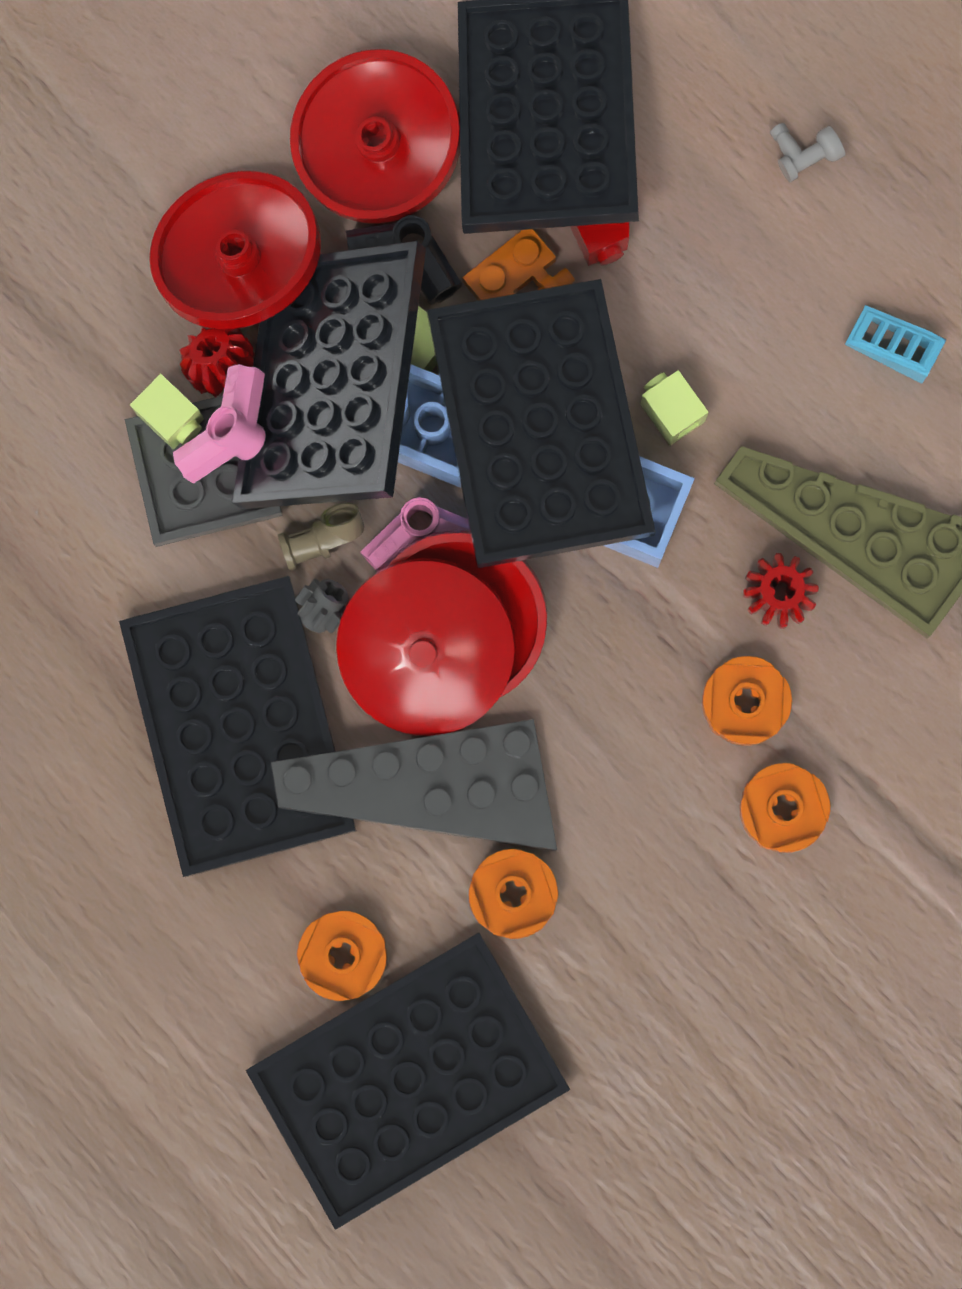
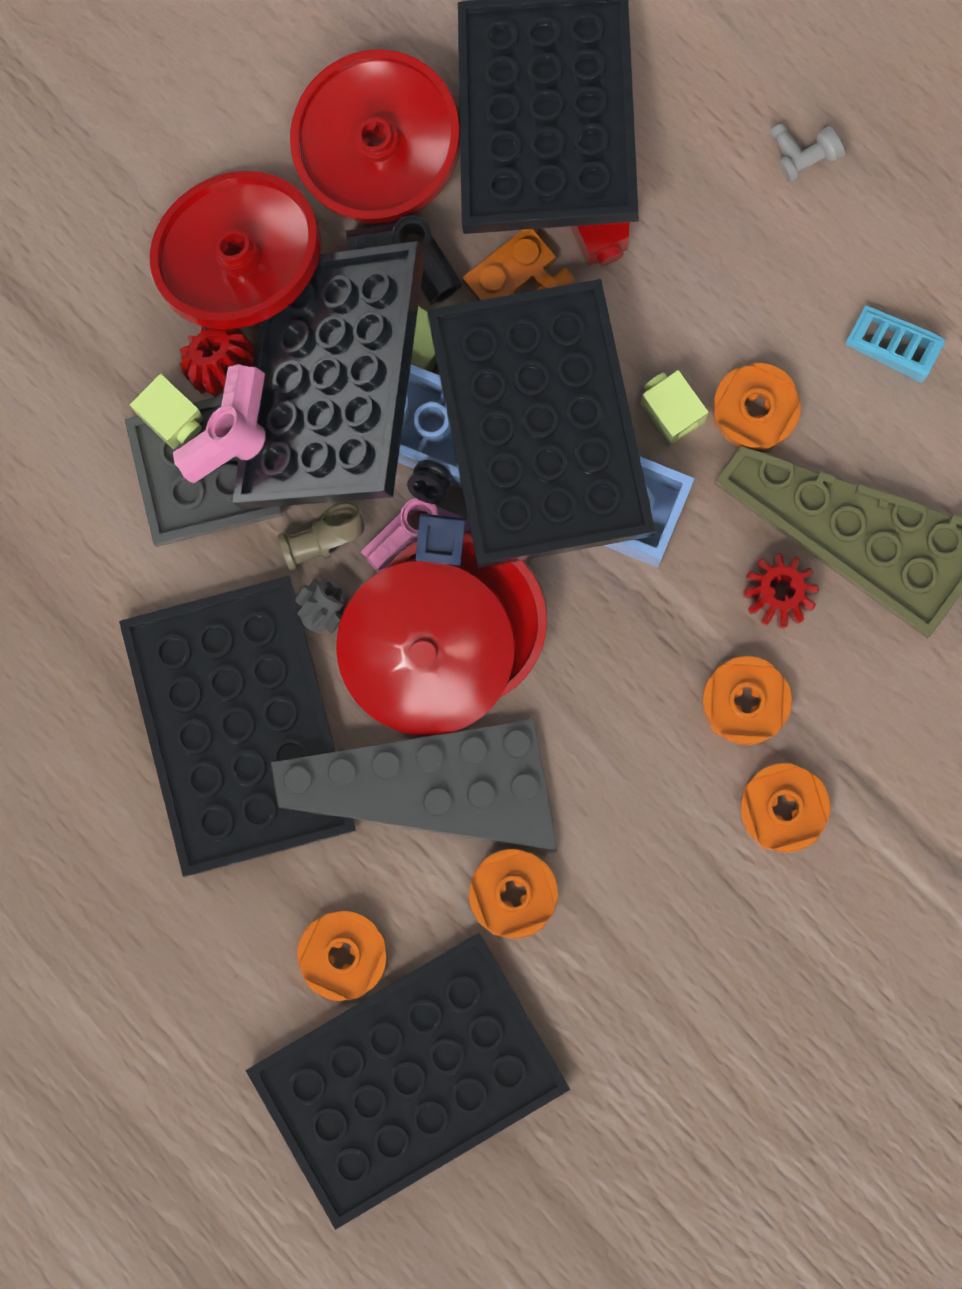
(429, 481): none -> black bush
(440, 539): none -> dark blue plate
(747, 384): none -> orange plate

